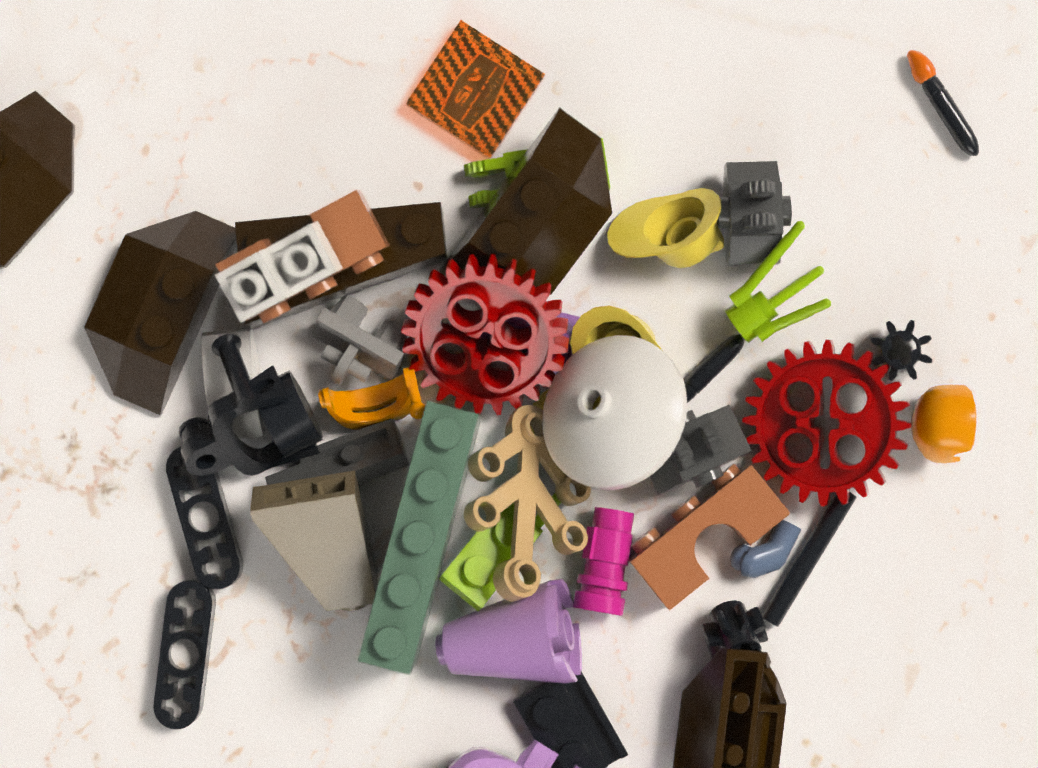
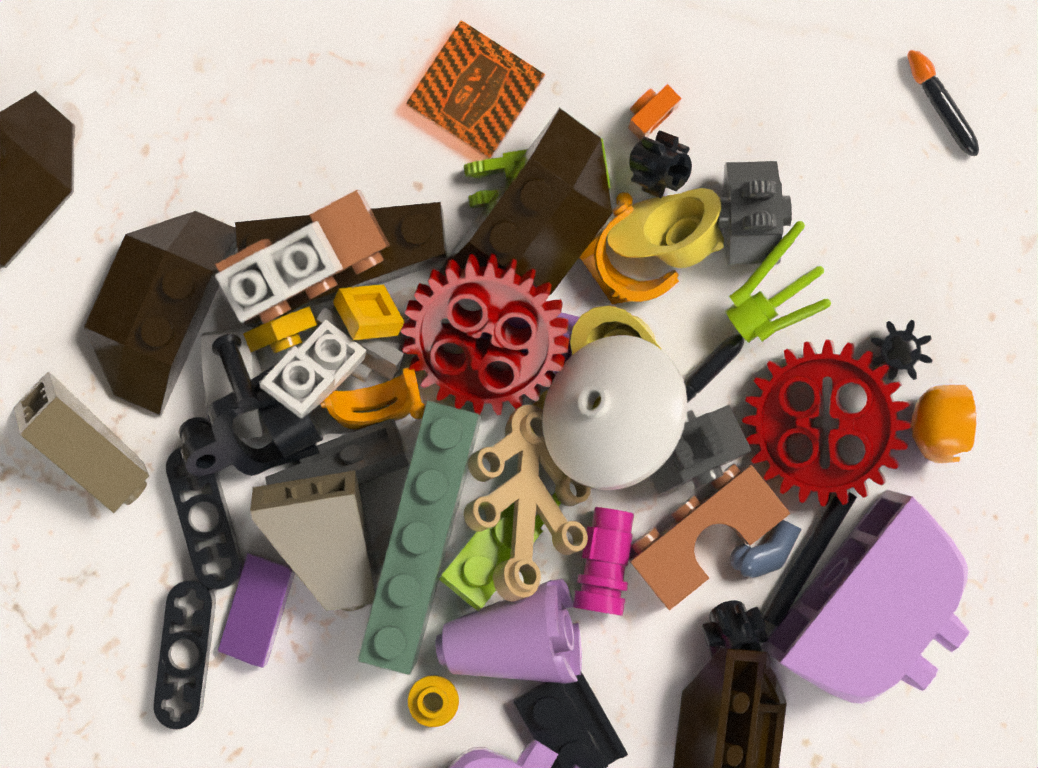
(80, 443): none -> dark tan slope
(257, 610): none -> medium lavender slope
(281, 332): none -> yellow plate
(313, 370): none -> white slope
(368, 312): none -> yellow plate
(438, 685): none -> yellow plate
(614, 284): none -> light orange helmet
(652, 110): none -> orange plate
(660, 164): none -> black gear
(877, 605): none -> lavender hips

